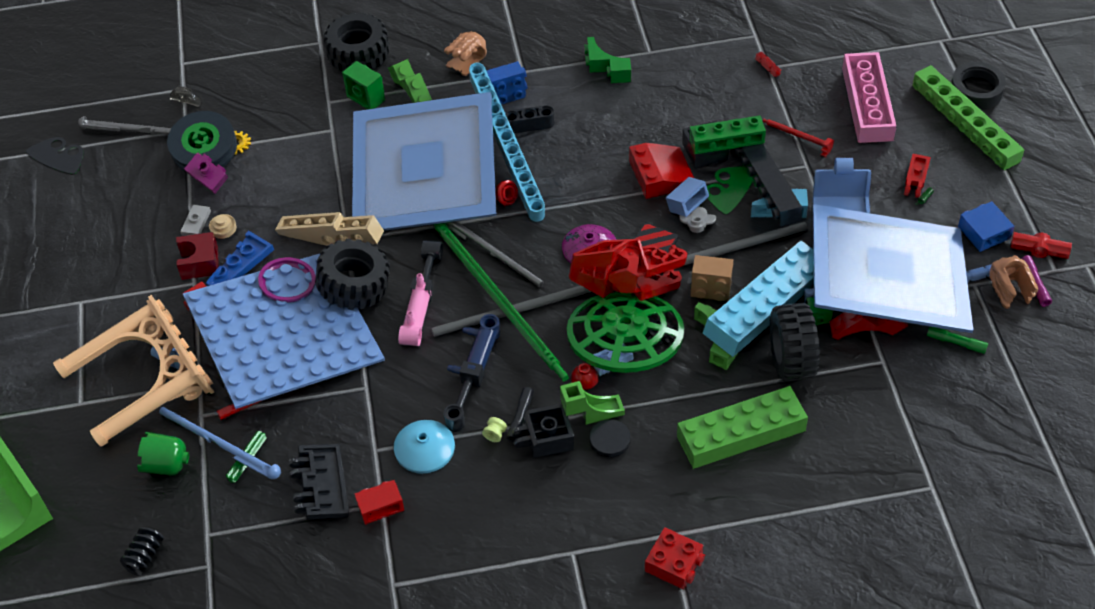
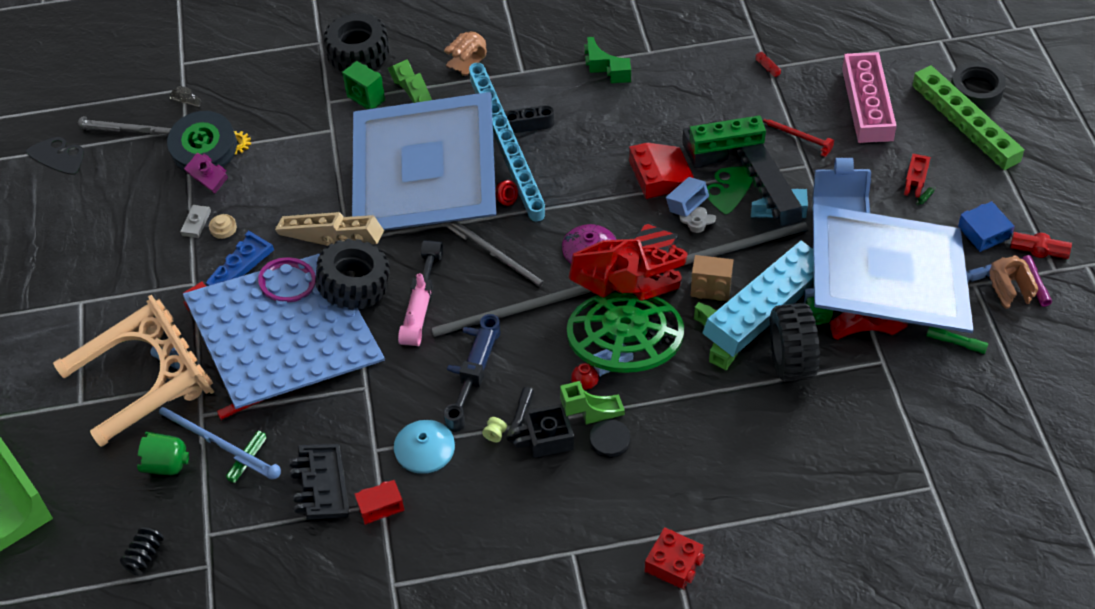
(202, 252): dark red piece -> none
(499, 298): green axle -> none
(509, 82): blue brick -> none
(741, 427): bright green brick -> none

